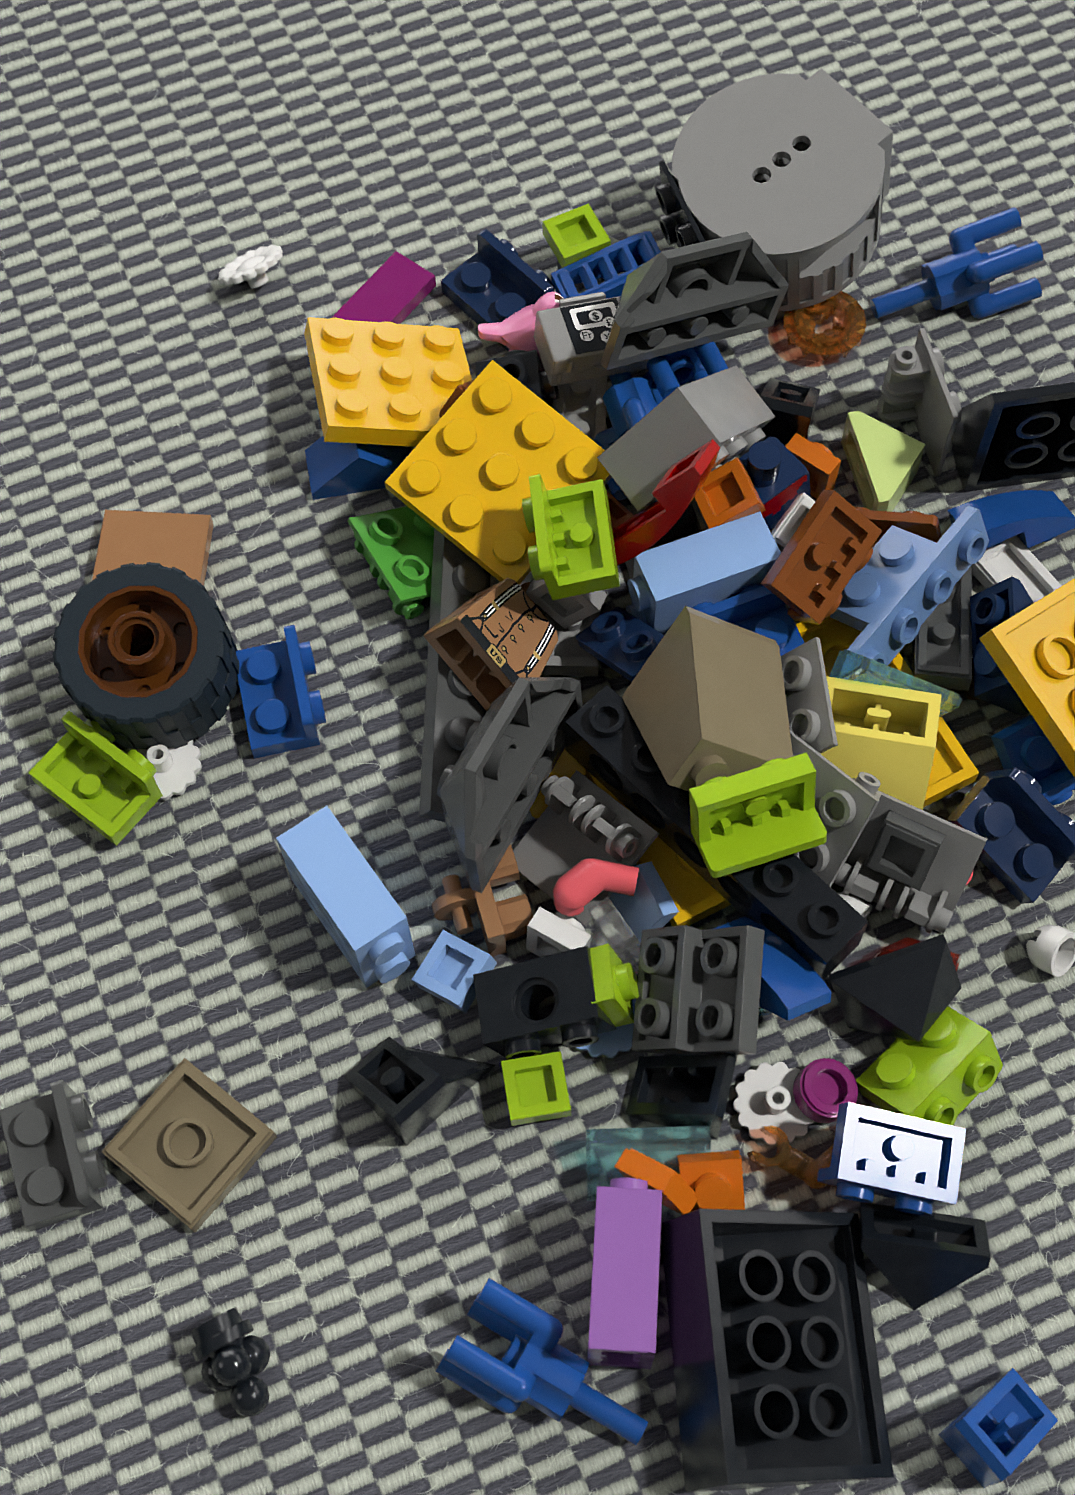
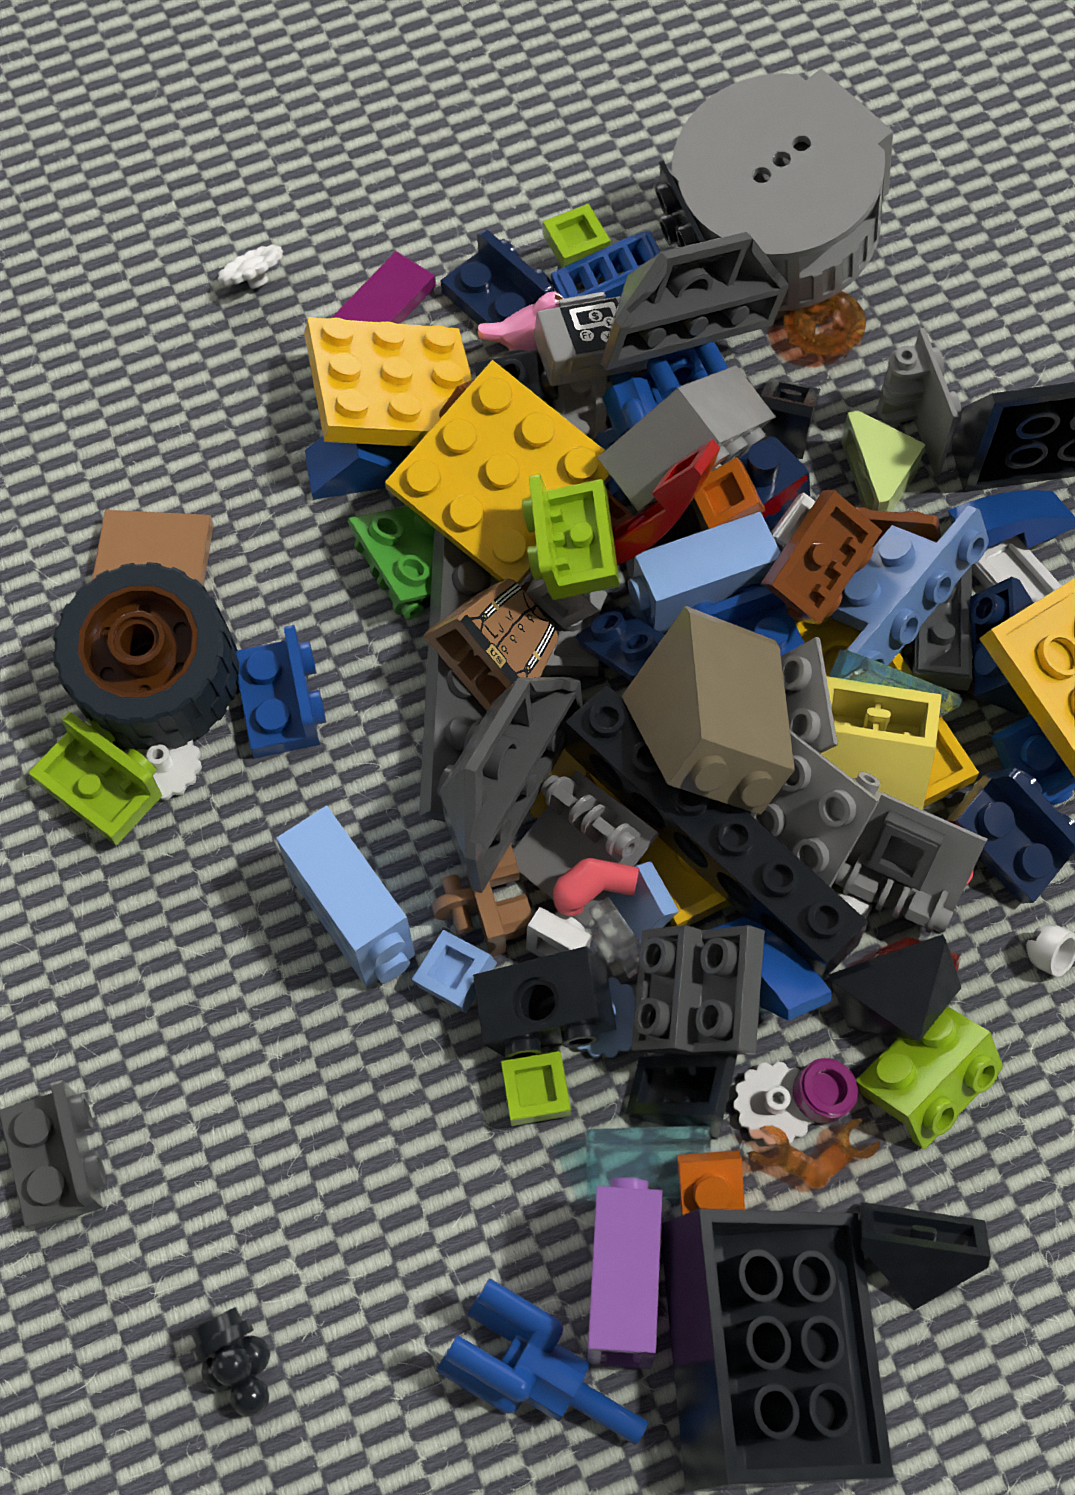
(189, 1144): dark tan tile -> none
(412, 1085): black slope -> none
(614, 985): lime plate -> none
(675, 1191): orange tile -> none
(756, 815): lime bracket -> none
(819, 462): orange plate -> none
(895, 1159): bracket -> none
(968, 273): blue plant -> none
(999, 1429): blue slope -> none

